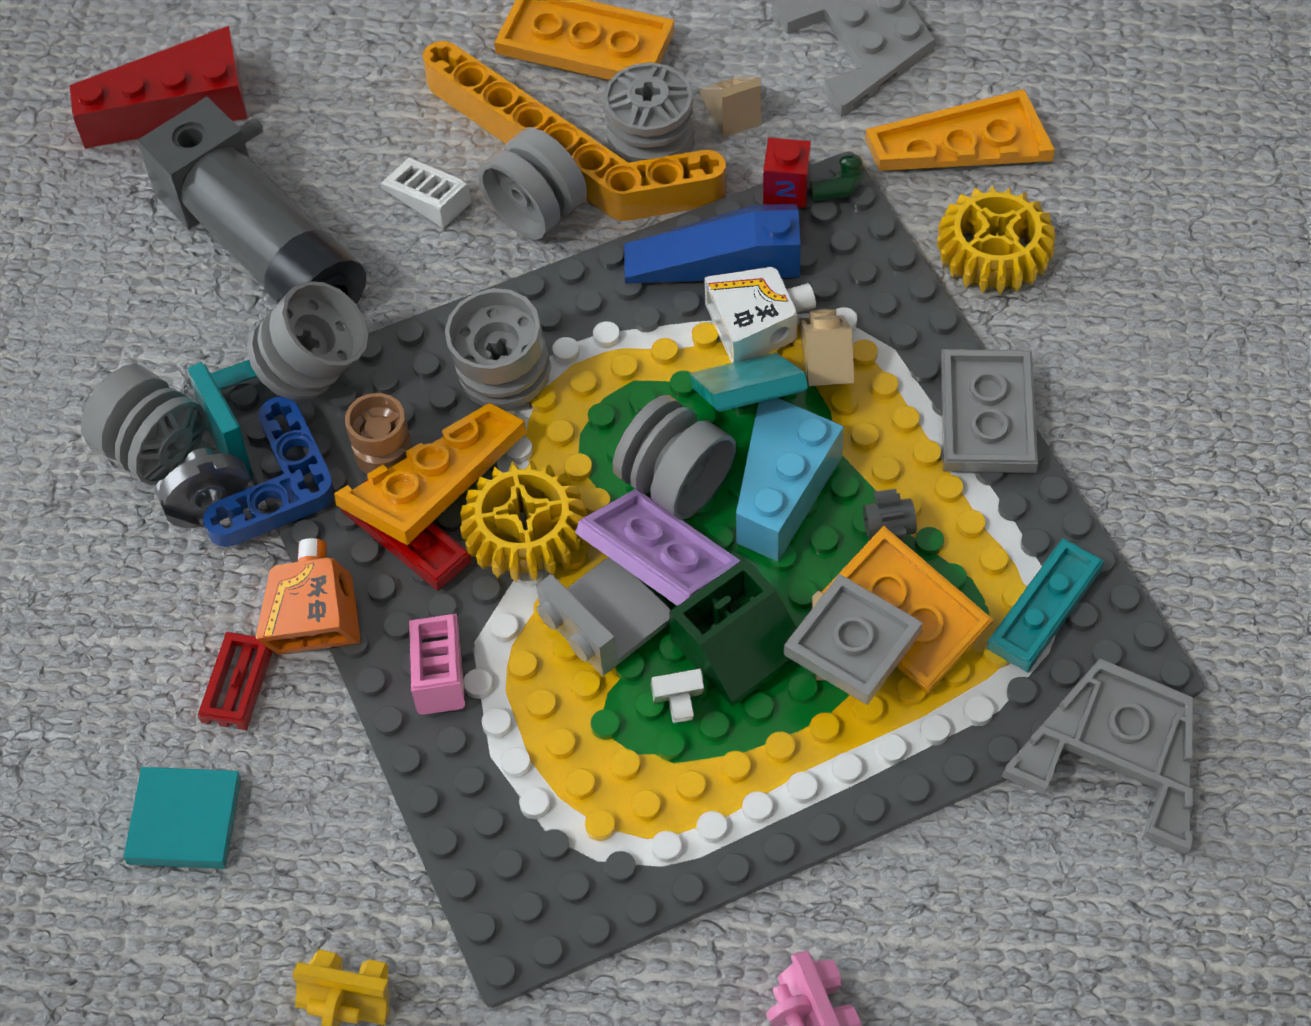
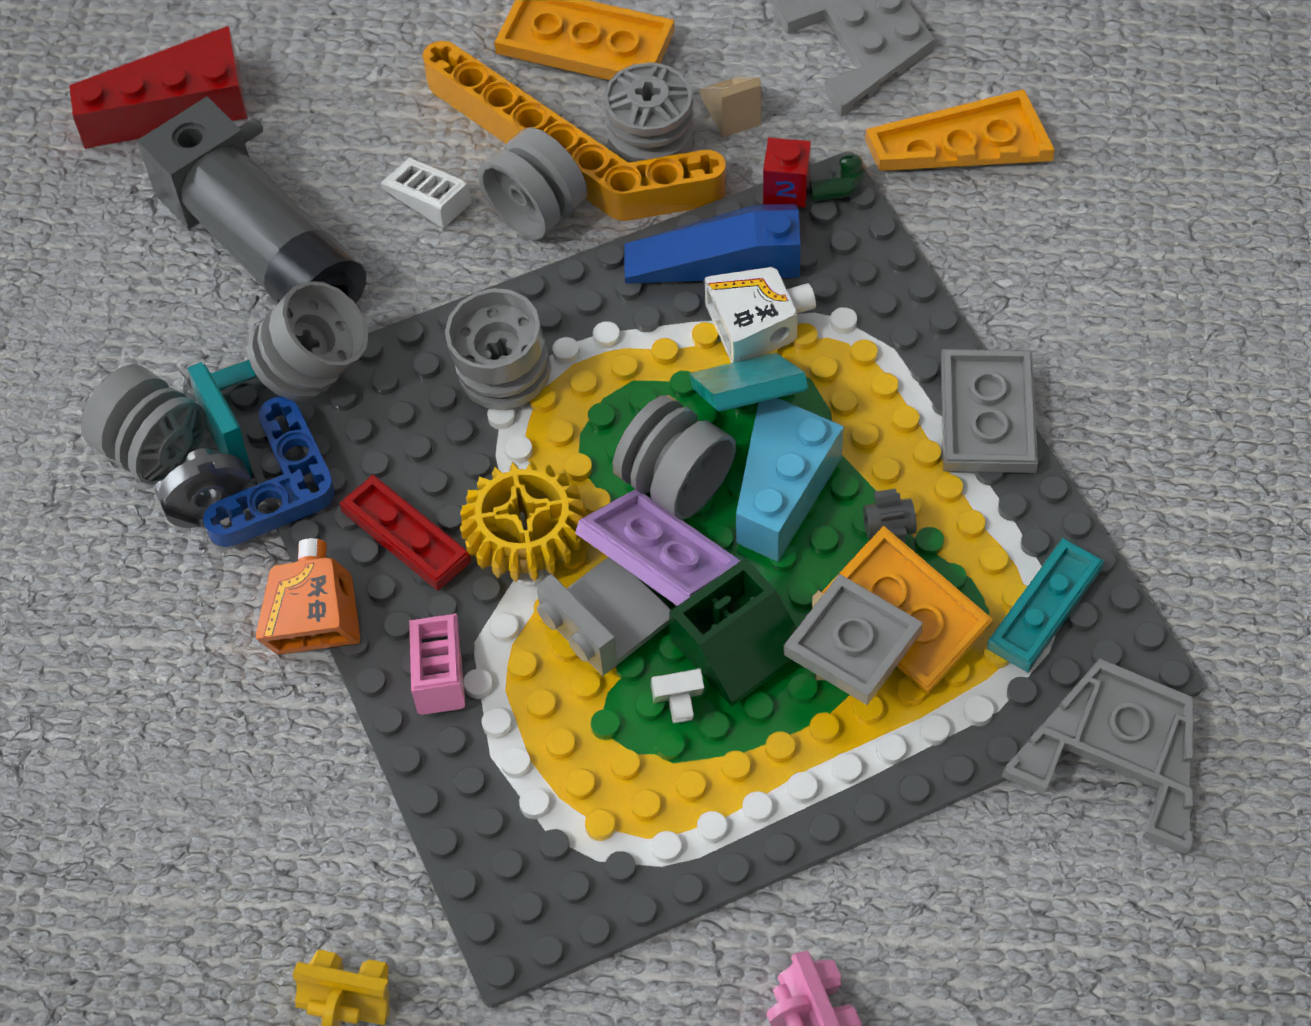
(182, 818): teal tile -> none
(226, 715): red tile -> none
(377, 431): medium nougat wheel -> none
(433, 474): light orange wing -> none
(827, 348): tan slope -> none
(995, 253): yellow gear -> none

